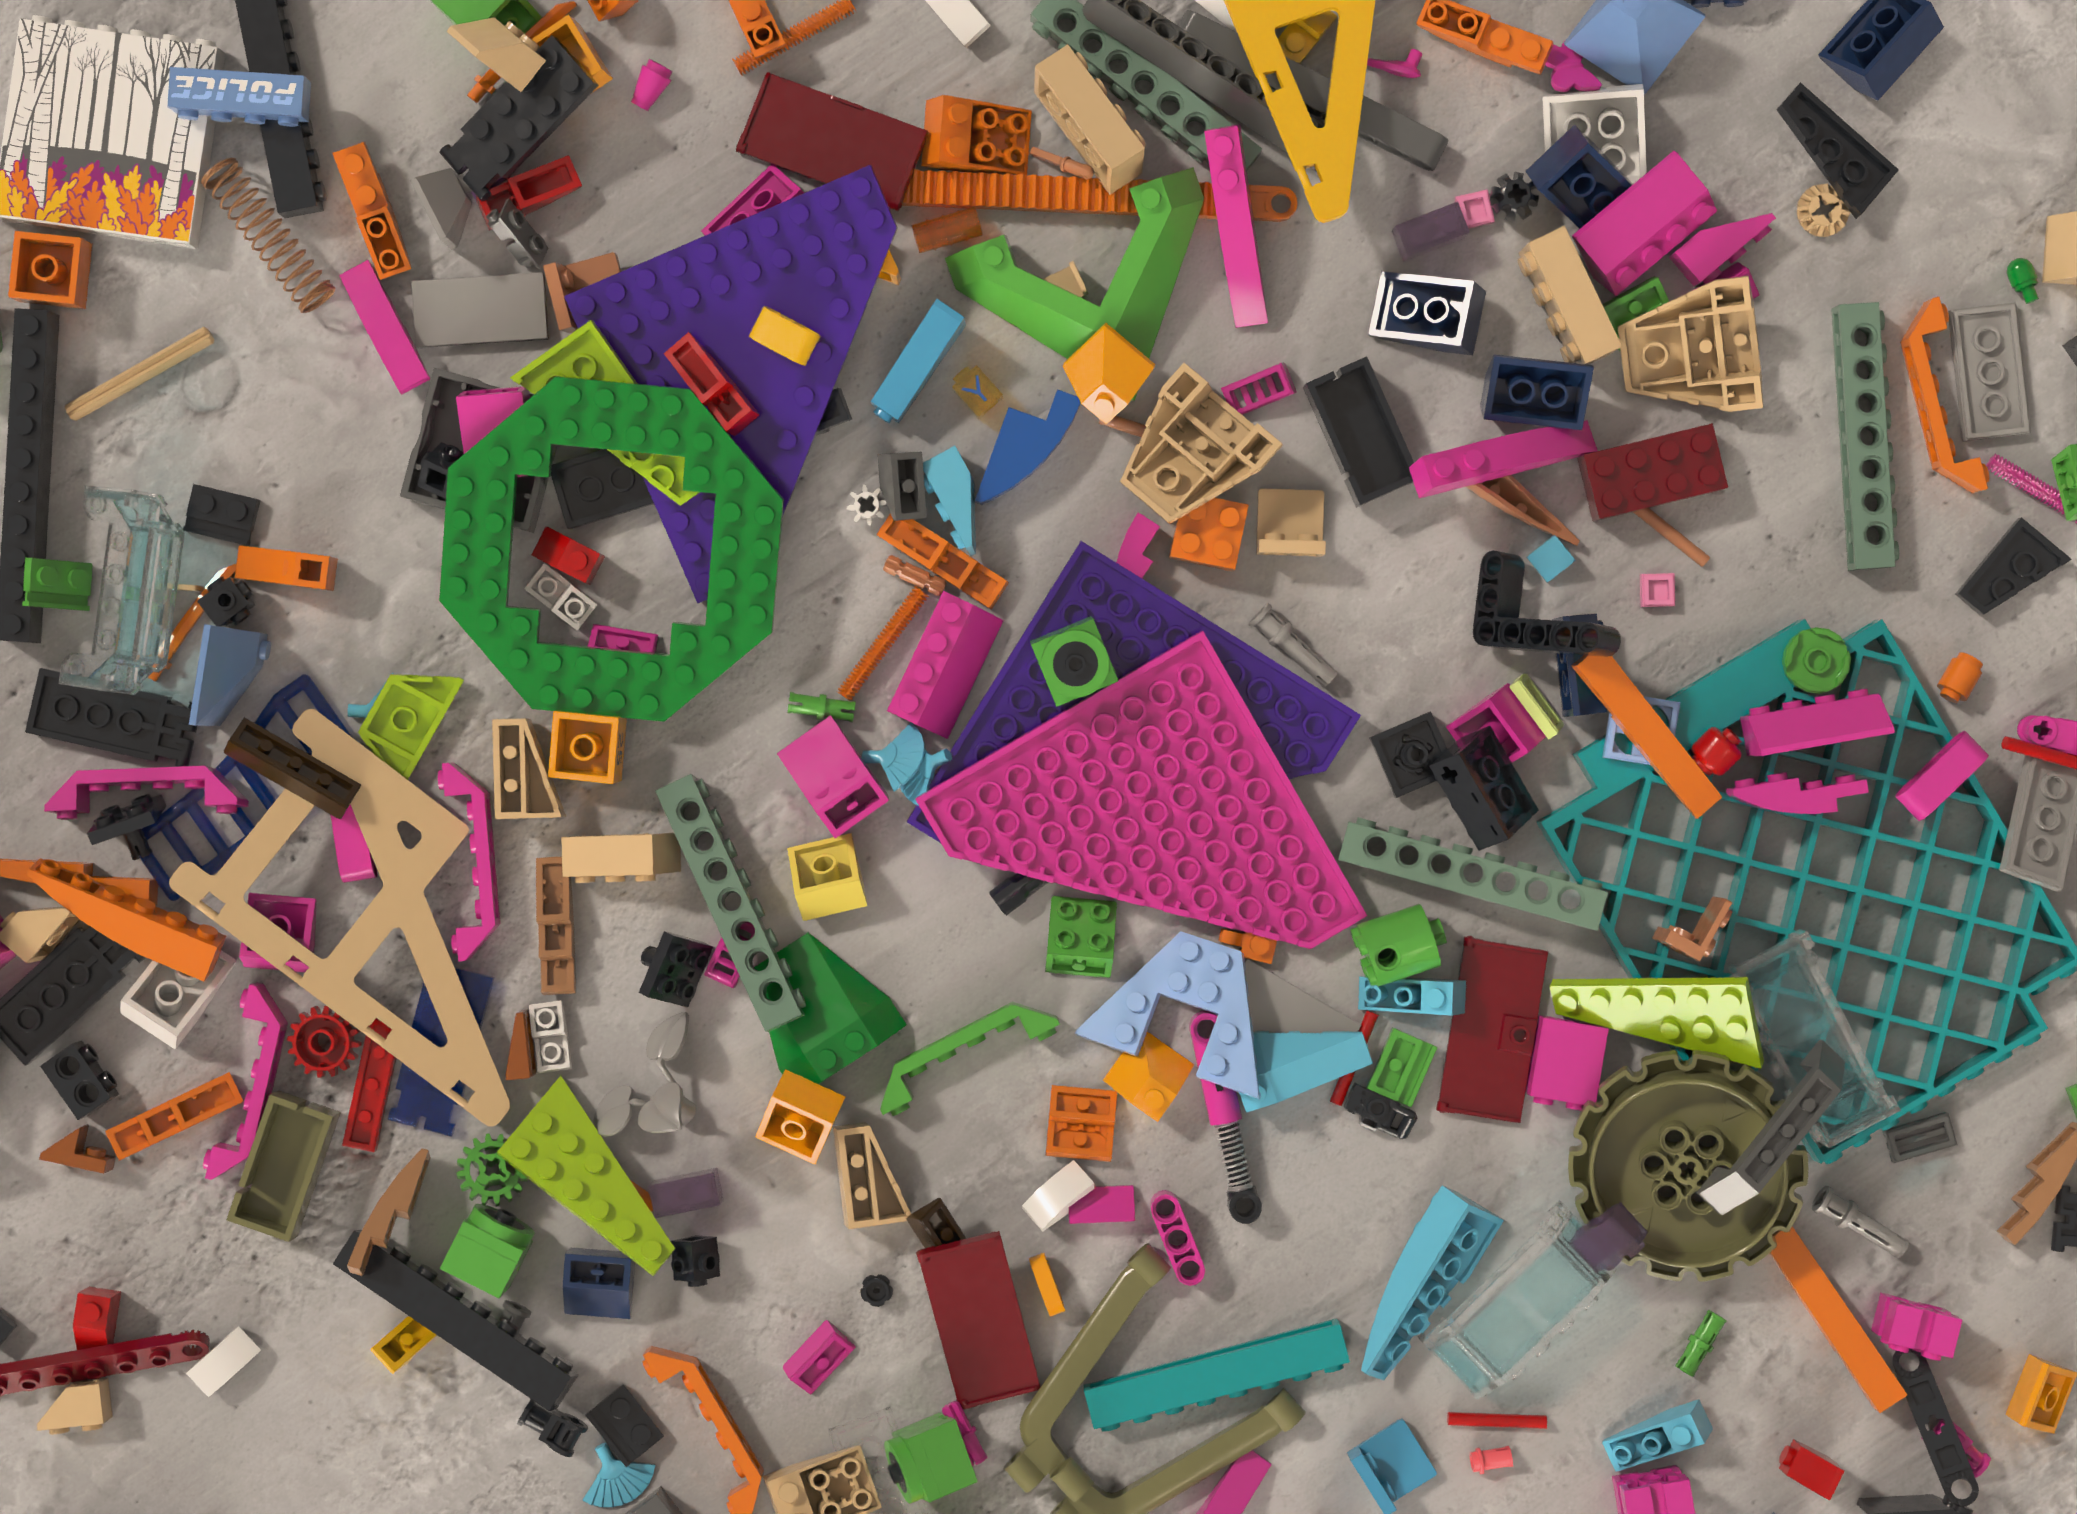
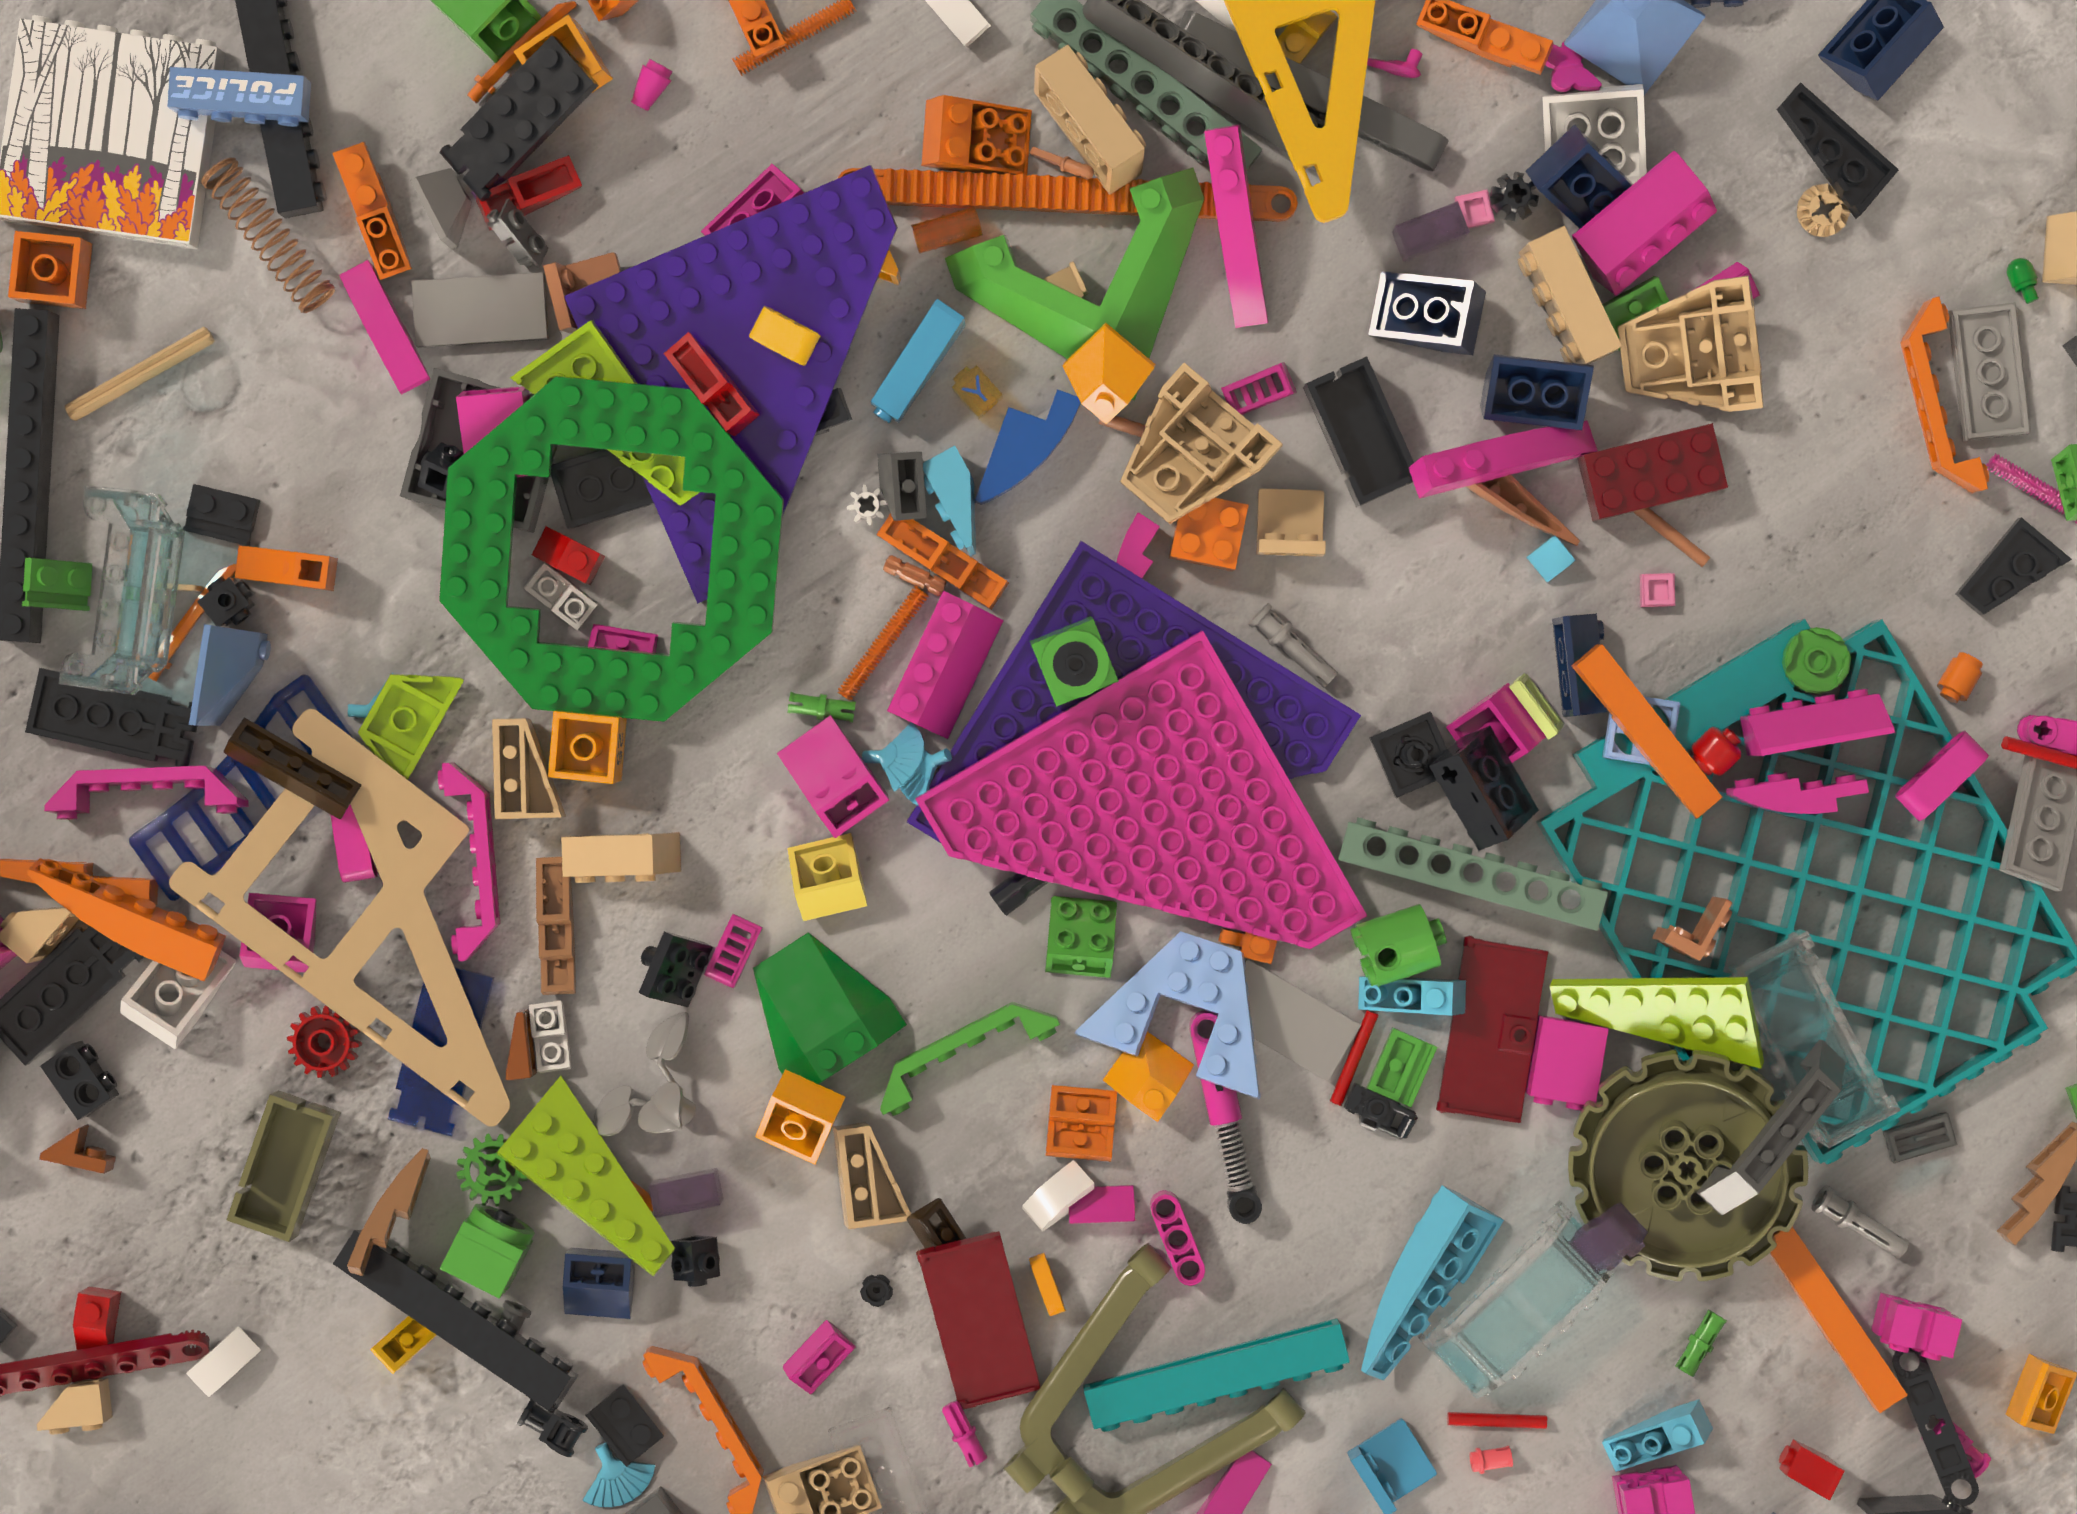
(129, 823): black plate -> none
(174, 1116): orange slope -> none
(260, 1007): dark pink slope -> none
(370, 1093): red tile -> none
(501, 49): tan slope -> none
(674, 800): sand green brick -> none
(830, 137): dark red door -> none
(929, 1459): bright green piece -> none
(1303, 1061): medium azure wedge -> none
(1499, 623): black beam -> none
(1711, 247): dark pink slope -> none
(1851, 421): sand green brick -> none

